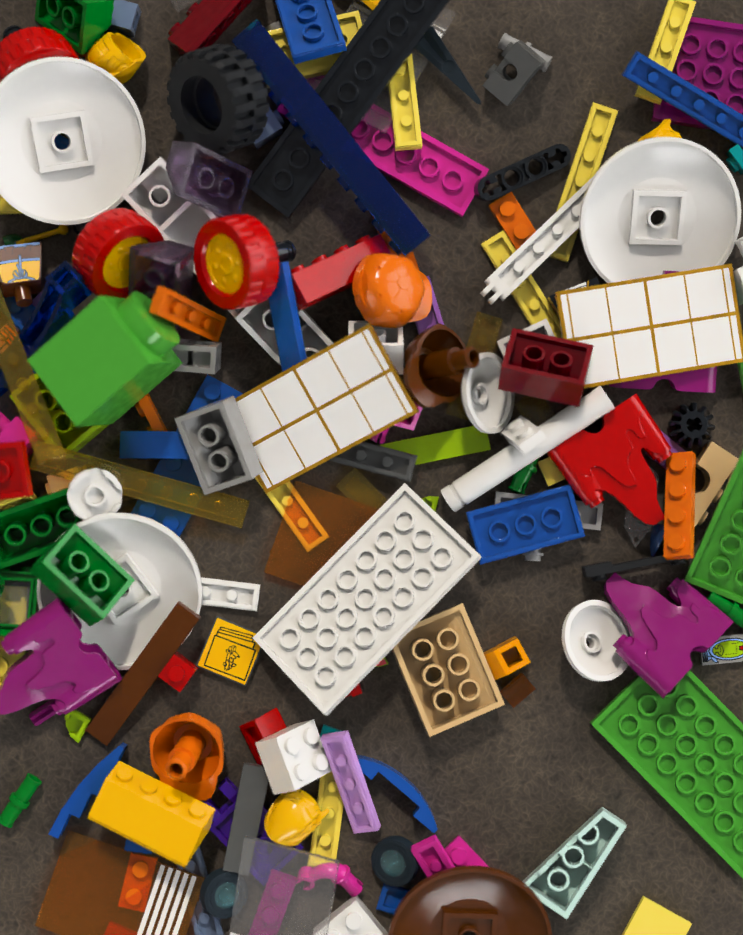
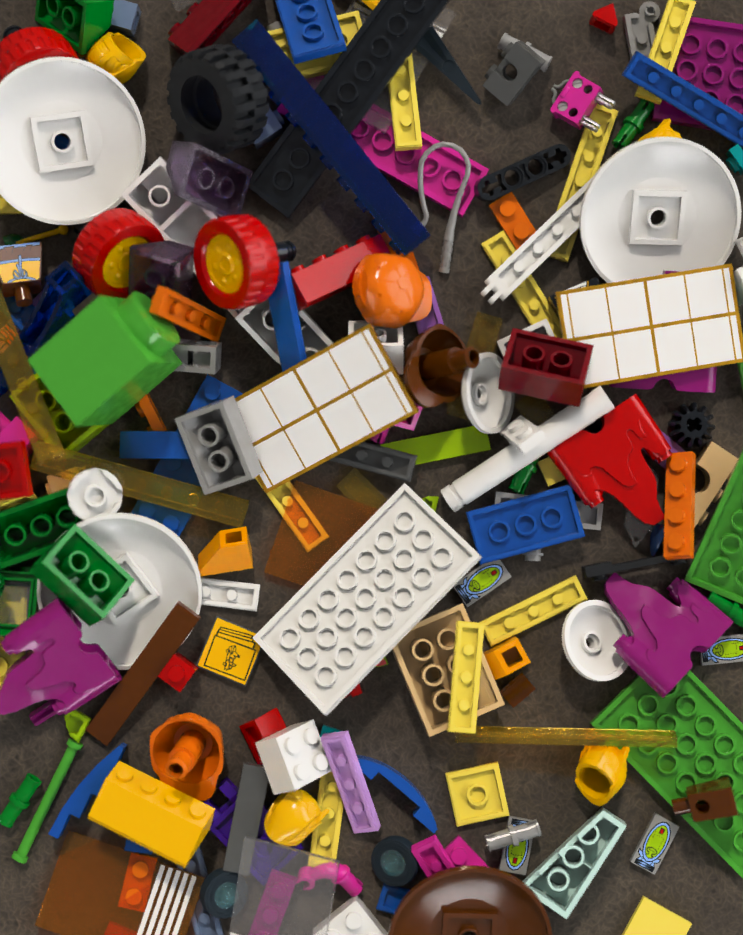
(46, 802): none -> bright green bar
(226, 552): none -> light orange slope
(449, 232): none -> light grey piece
(465, 677): none -> light yellow tile
(477, 794): none -> light yellow tile
(481, 581): none -> tile
(512, 835): none -> light grey pin
(516, 858): none -> tile
(533, 610): none -> light yellow tile
(570, 736): none -> clear yellow tile
(576, 100): none -> dark pink piece
(601, 772): none -> yellow helmet
(605, 19): none -> red slope
(633, 124): none -> green pin
(640, 29): none -> light grey hinge
(654, 843): none -> tile
(718, 799): none -> reddish brown torso

